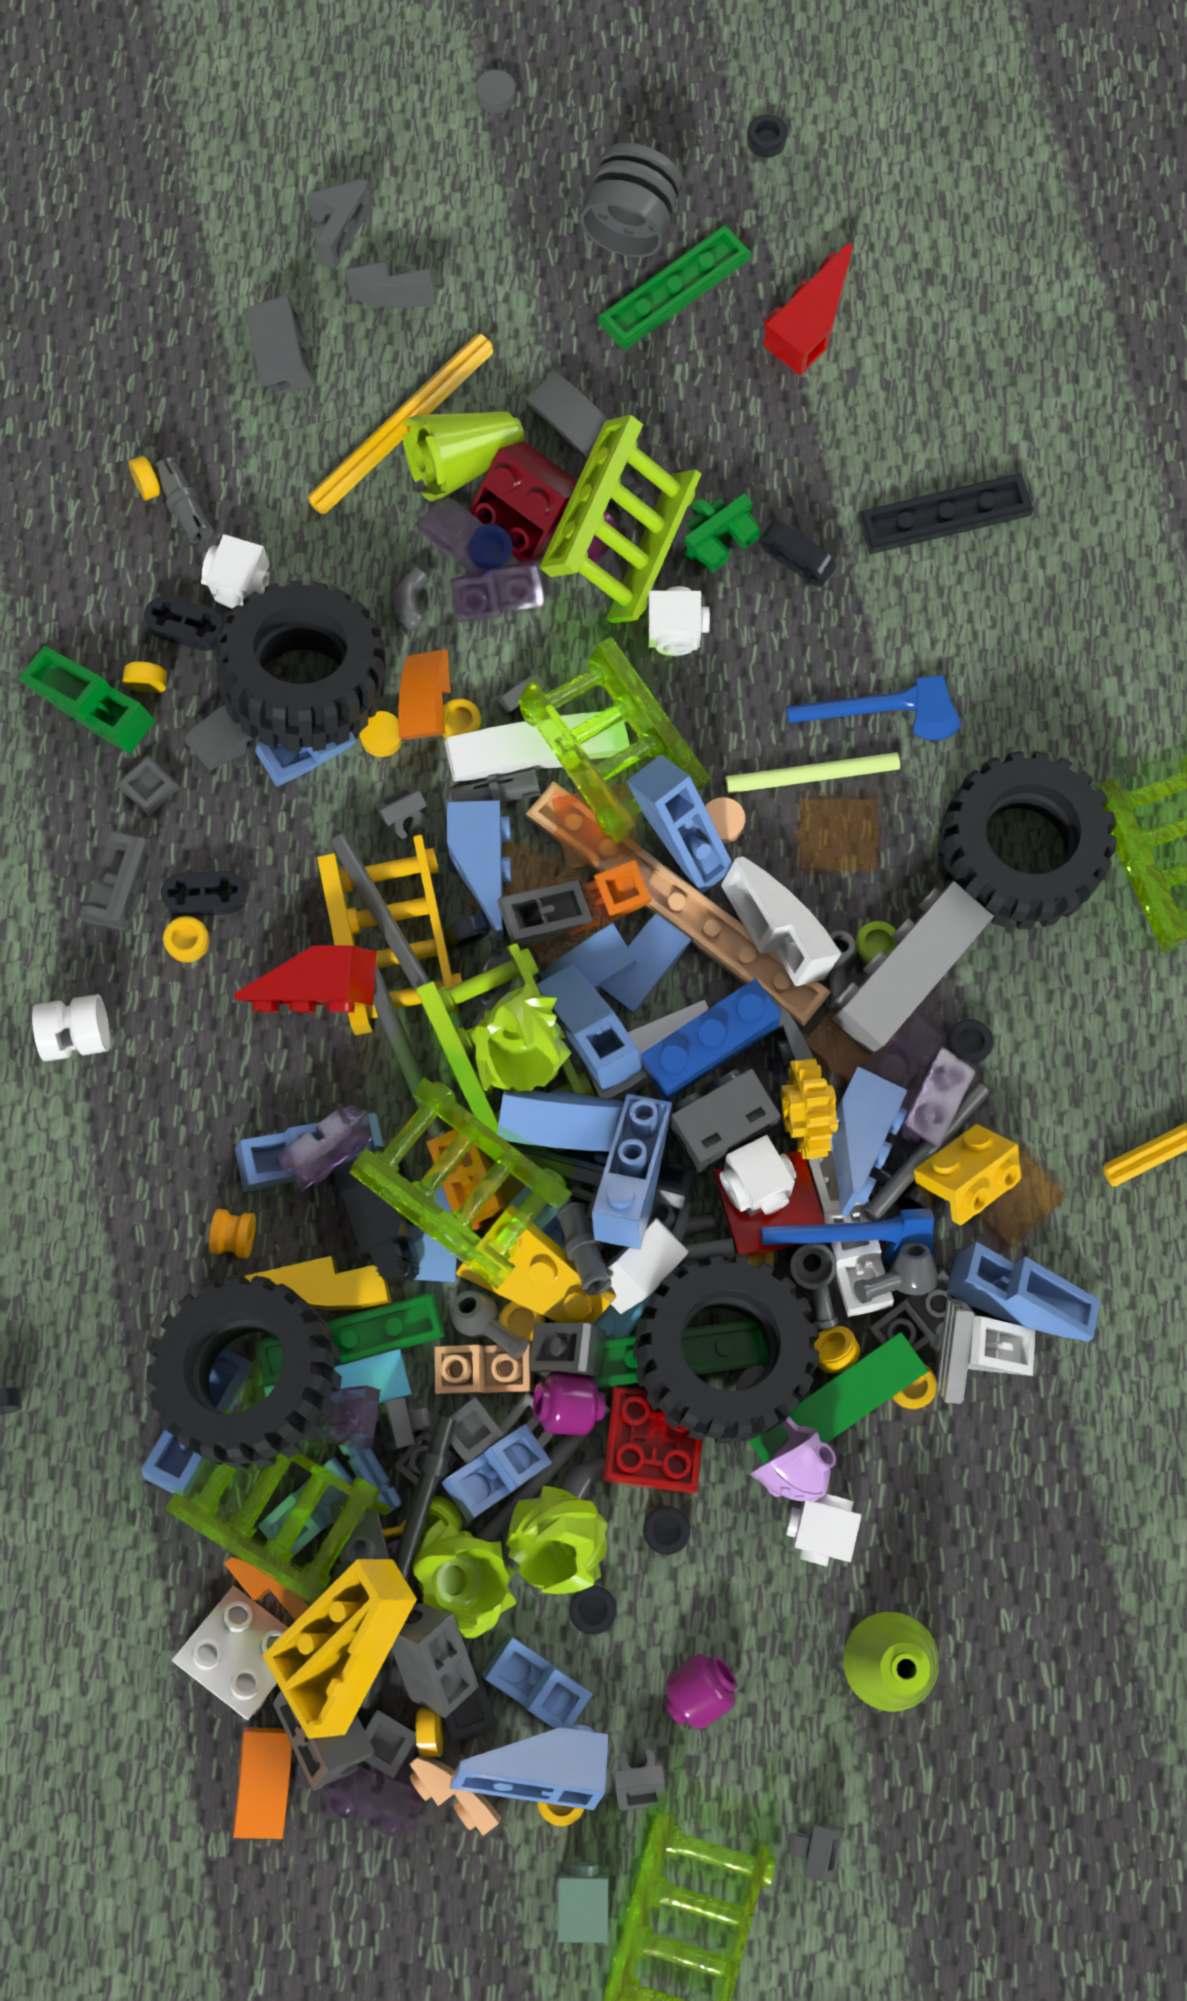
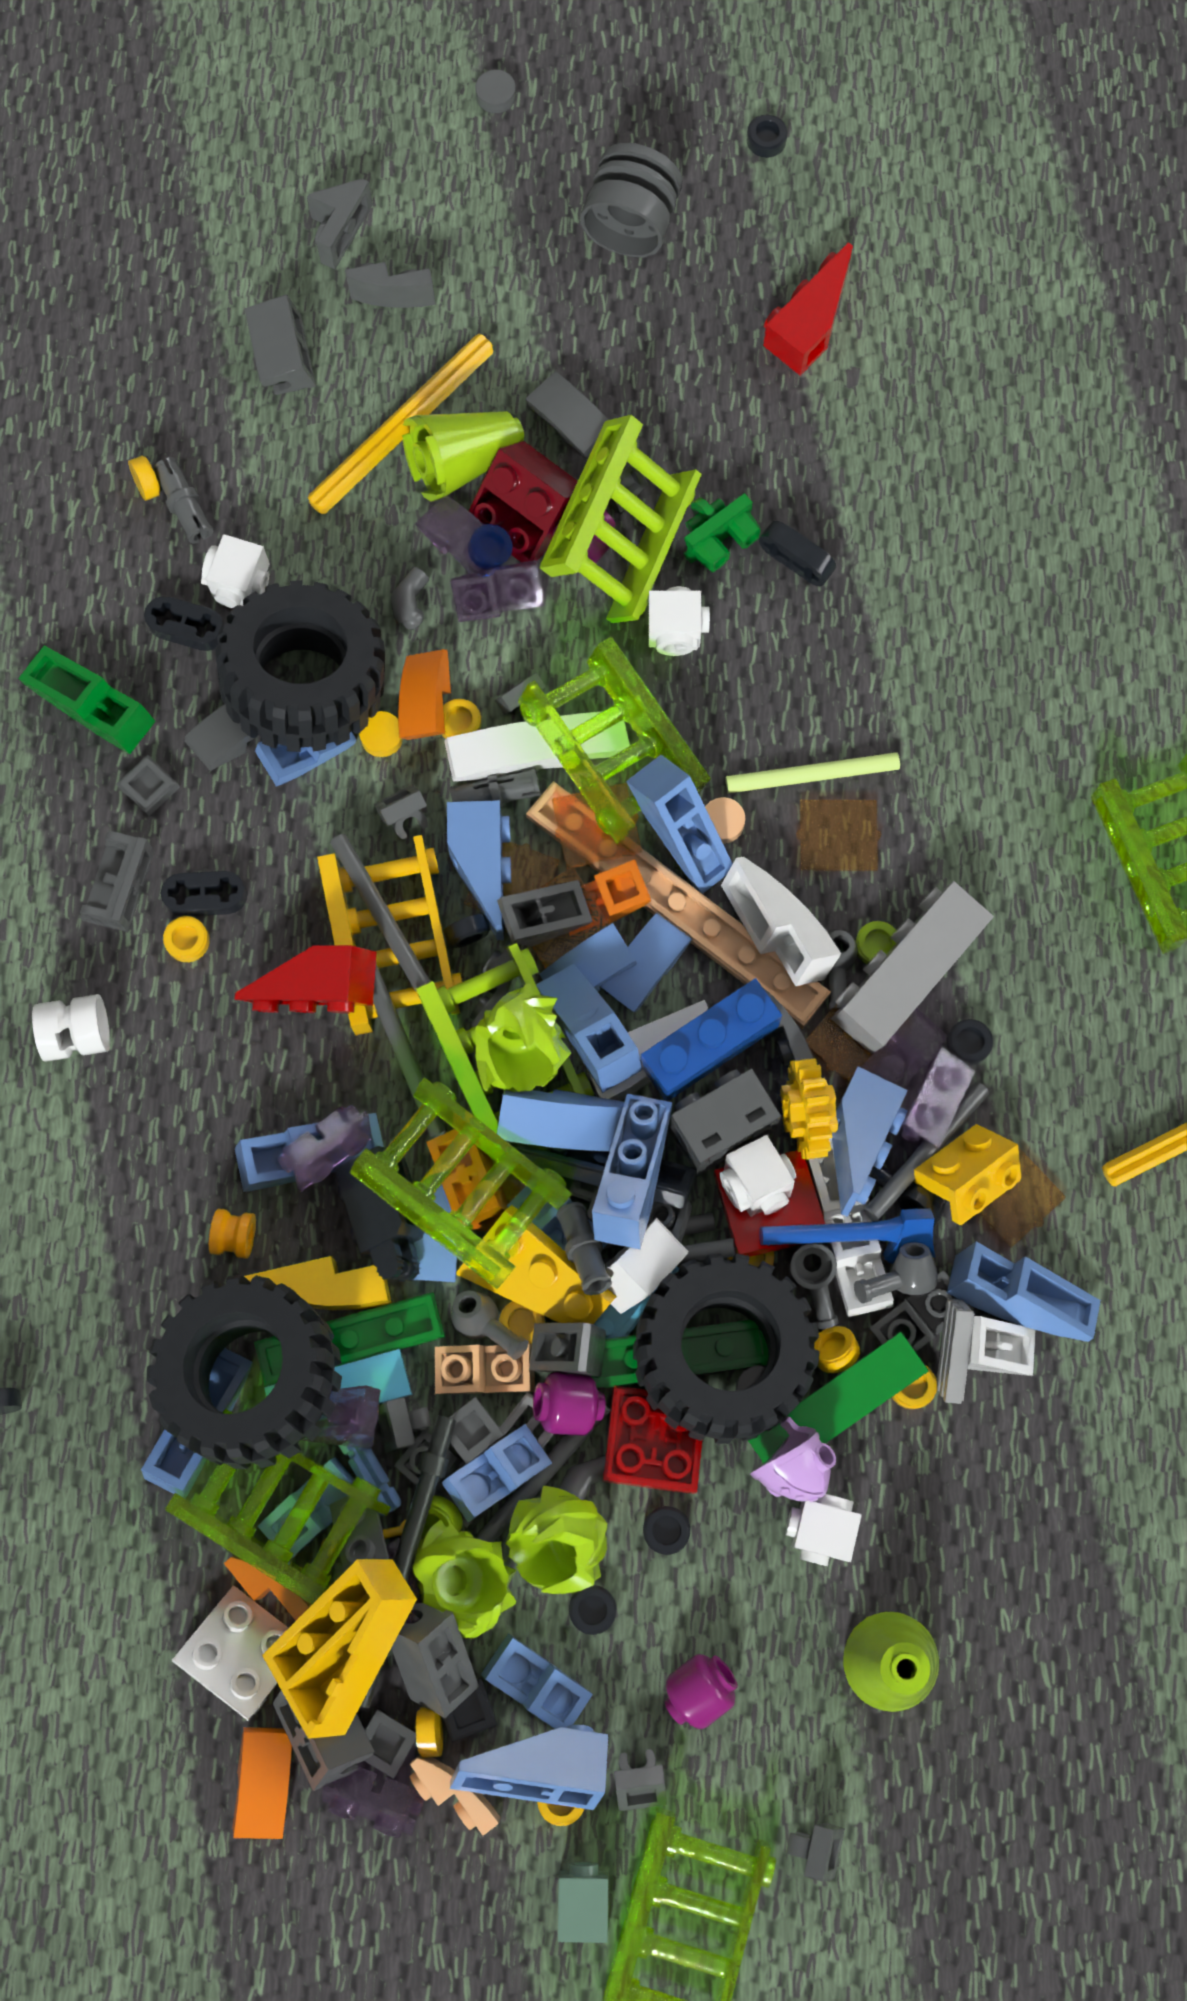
(145, 677): yellow tile -> none
(674, 287): green tile -> none
(928, 697): blue piece -> none
(945, 513): black tile -> none
(1045, 789): black tyre -> none

